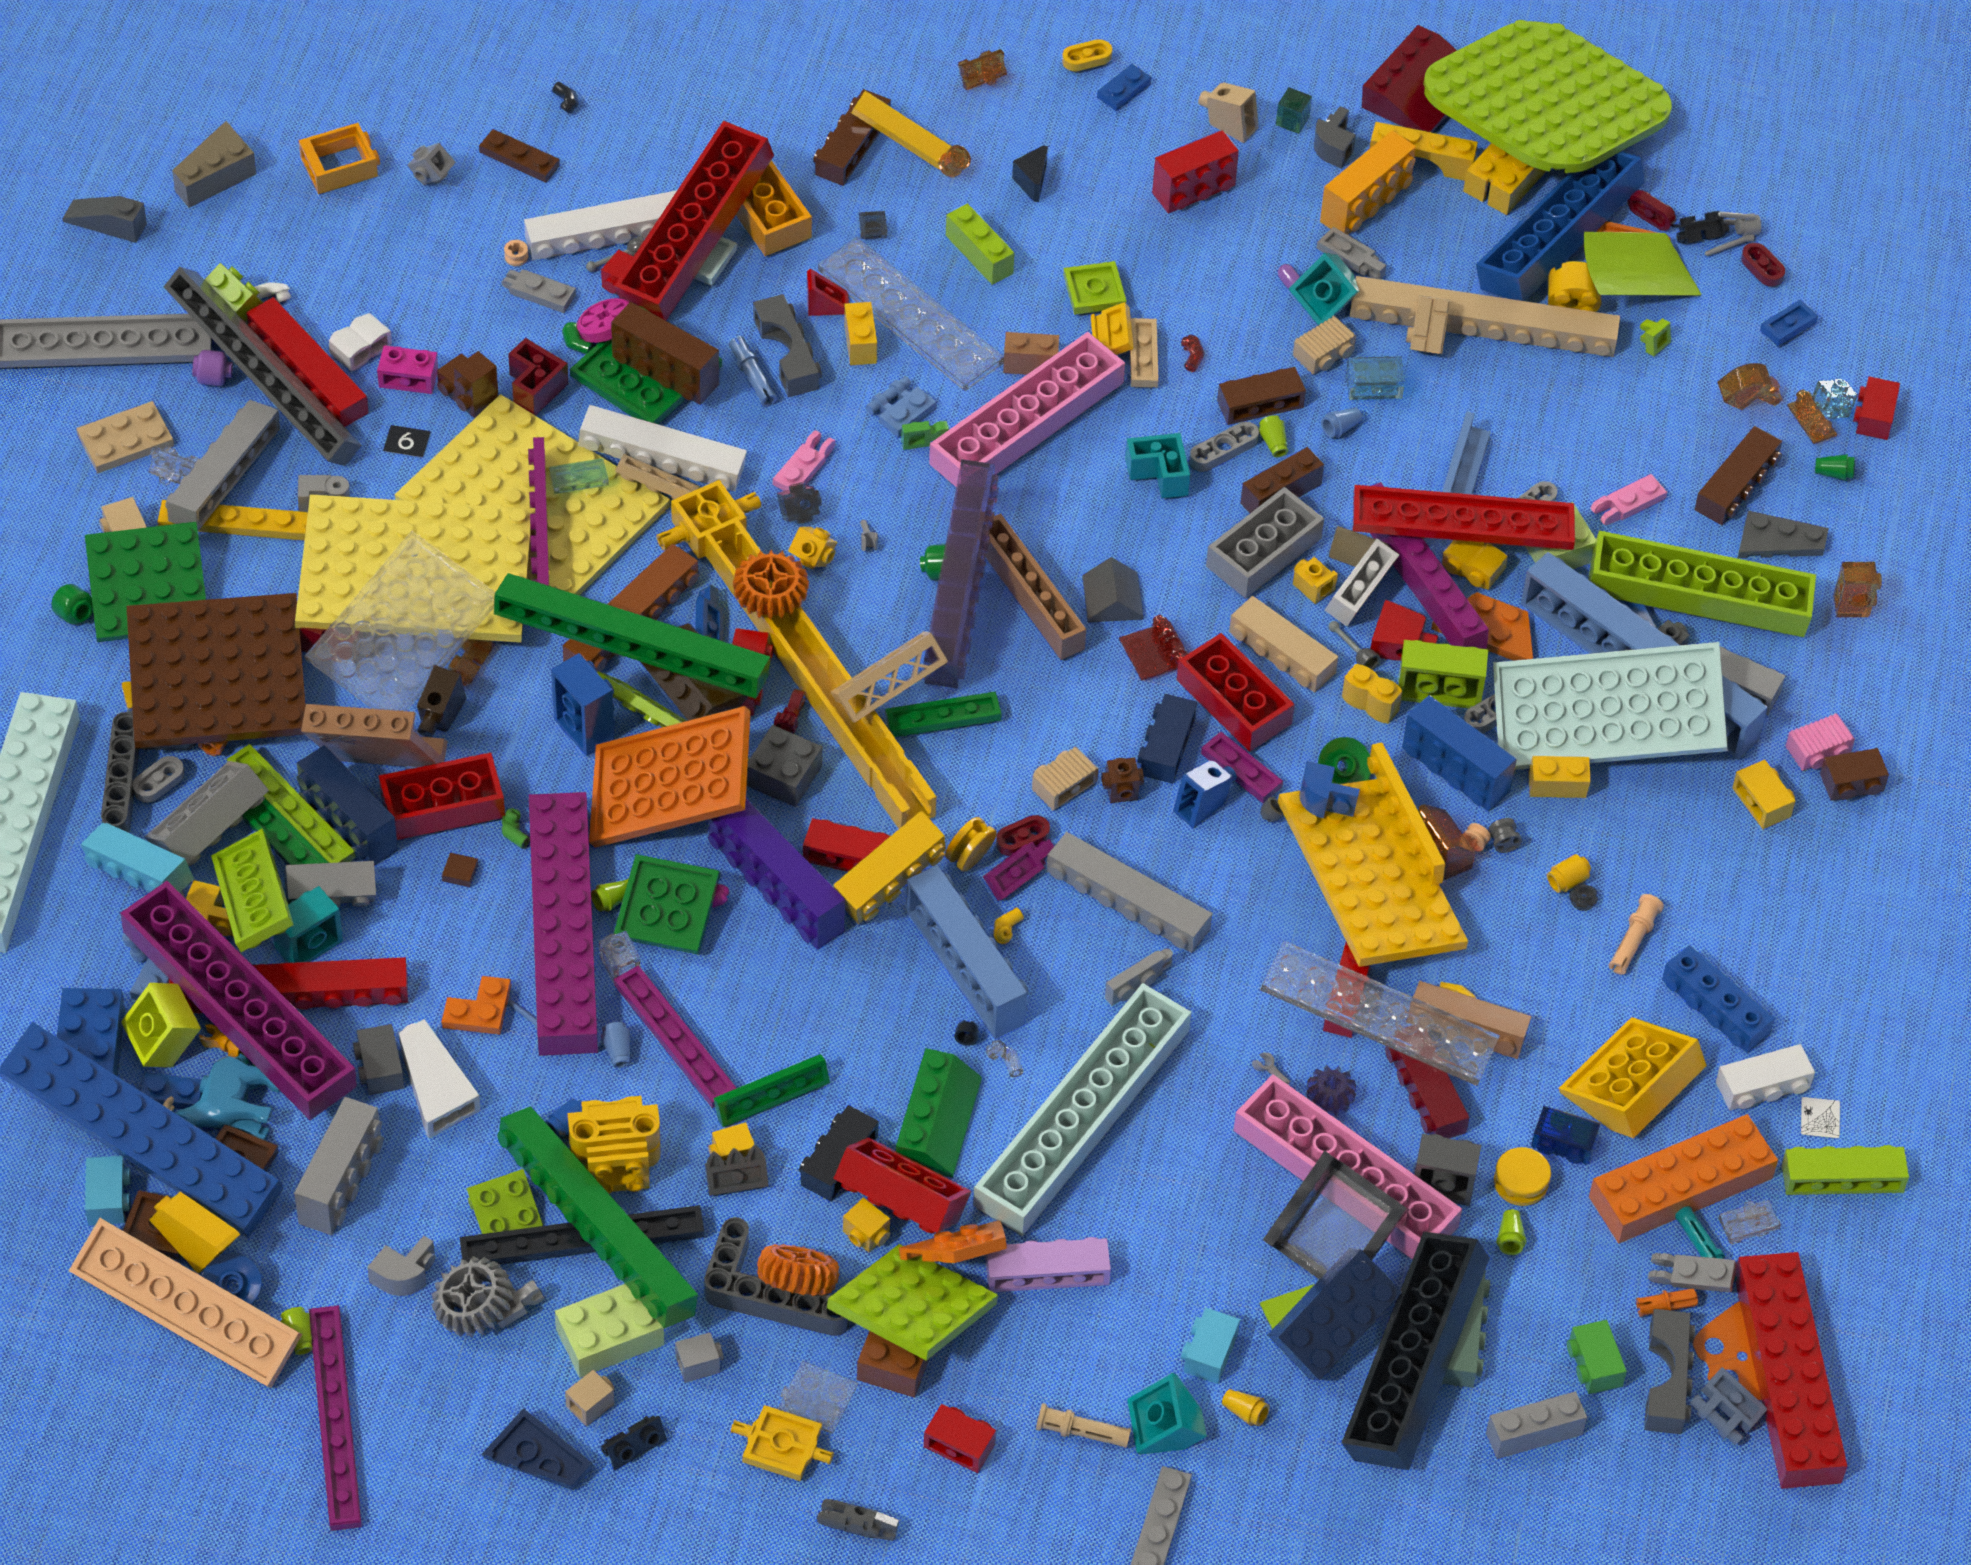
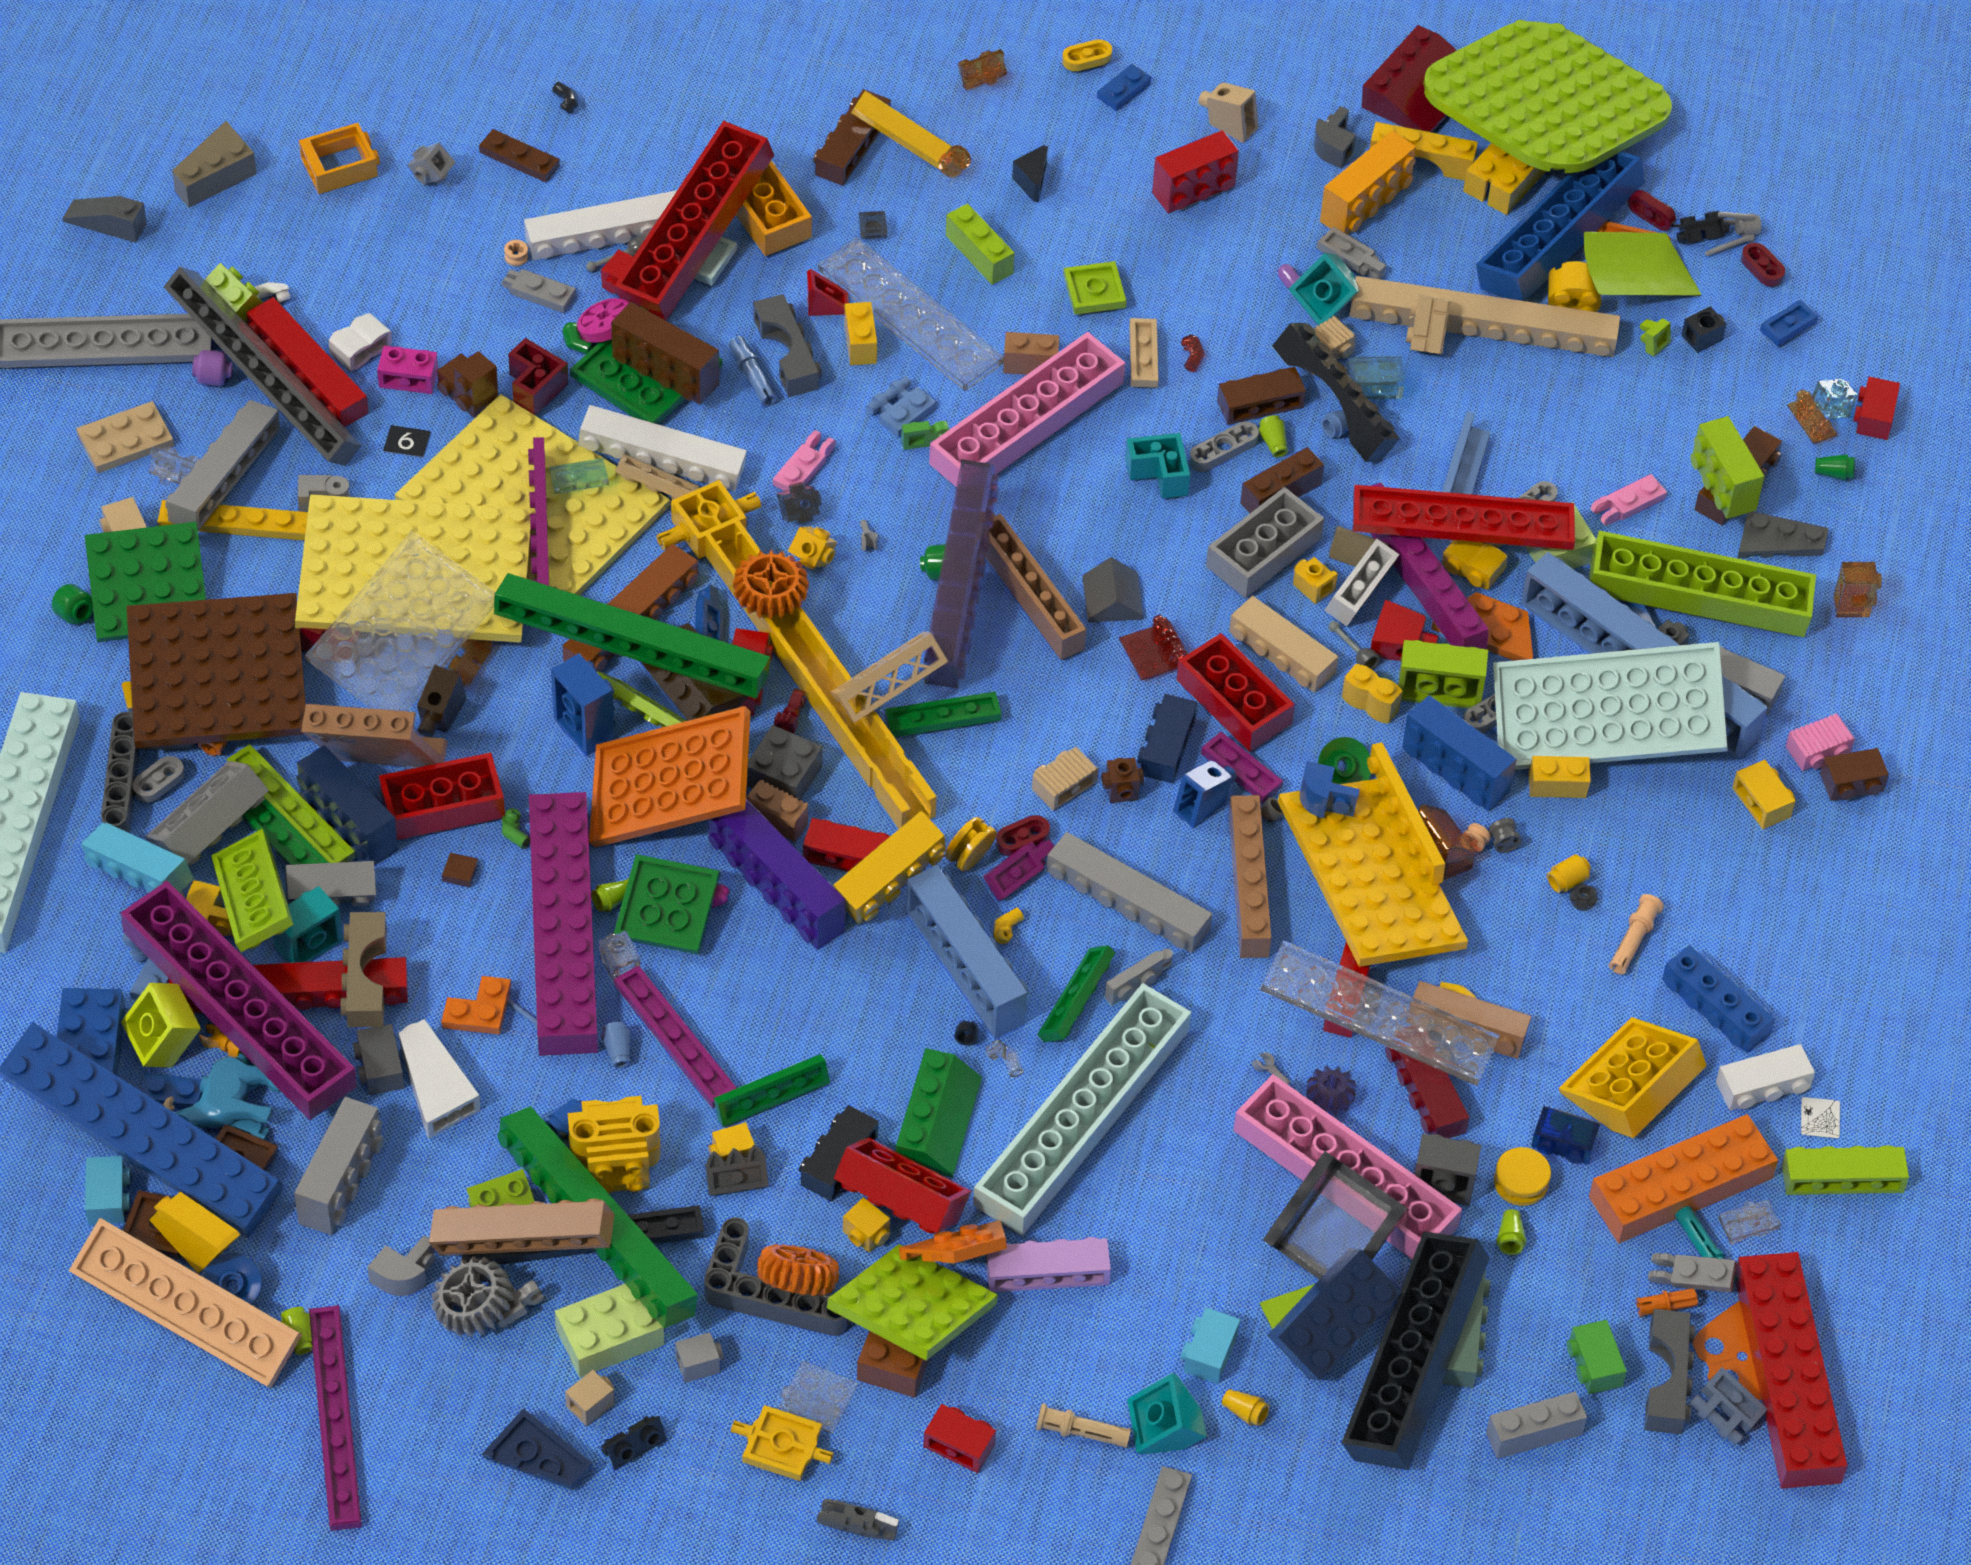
(364, 998): none -> dark tan arch
(521, 1227): none -> medium nougat brick
(780, 809): none -> medium nougat brick
(1076, 993): none -> green plate
(1114, 328): yellow plate -> none
(1249, 877): none -> medium nougat brick
(1293, 110): brick -> none
(1368, 430): none -> black arch
(1704, 329): none -> black brick
(1727, 467): none -> lime brick
(1747, 384): clear orange brick -> none

